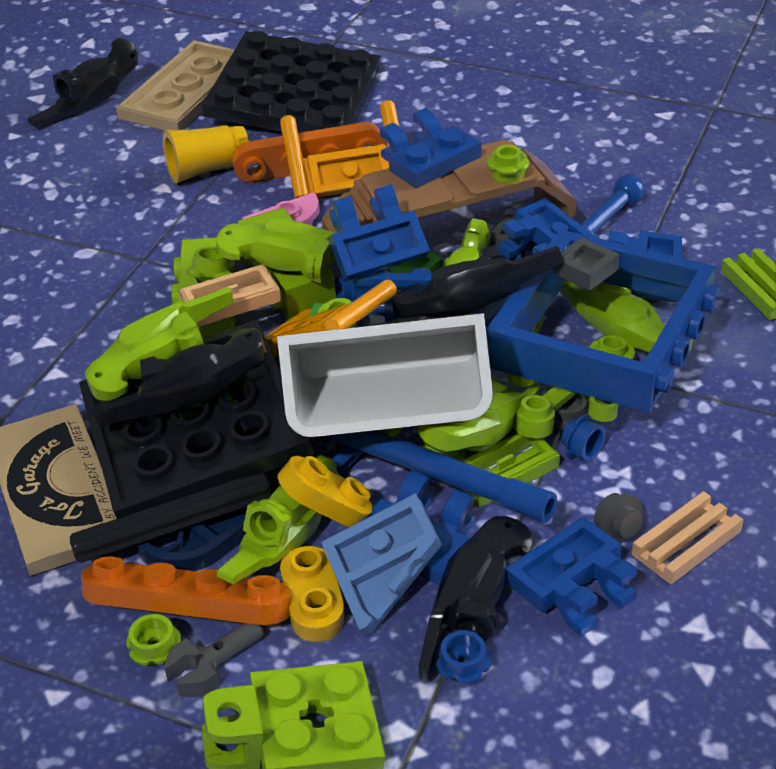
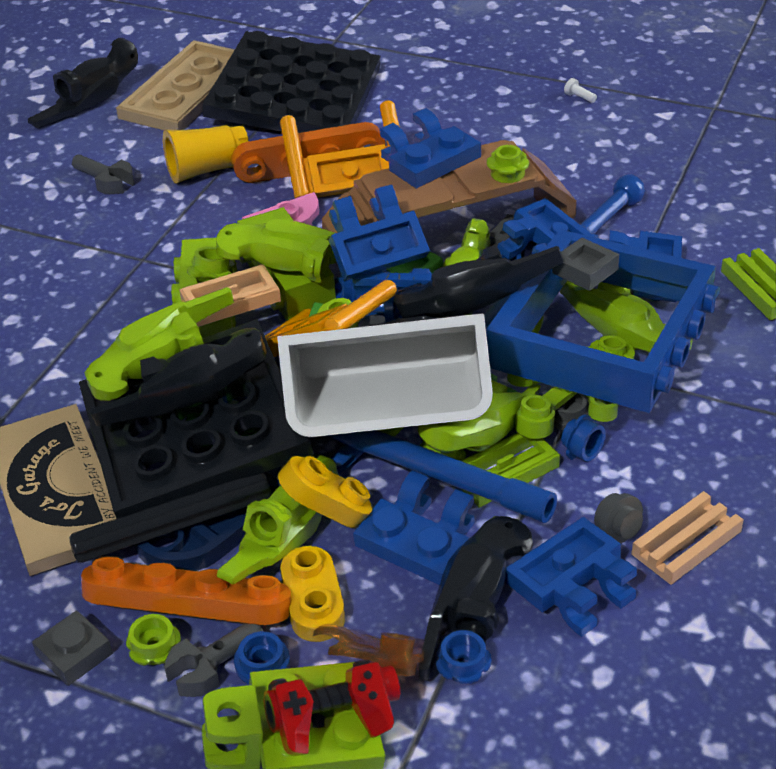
(72, 647): none -> dark grey plate
(107, 178): none -> dark grey bar
(257, 648): none -> blue plate
(365, 688): none -> red piece
(381, 559): medium blue wing -> none
(385, 650): none -> clear orange plate
(572, 87): none -> white piece

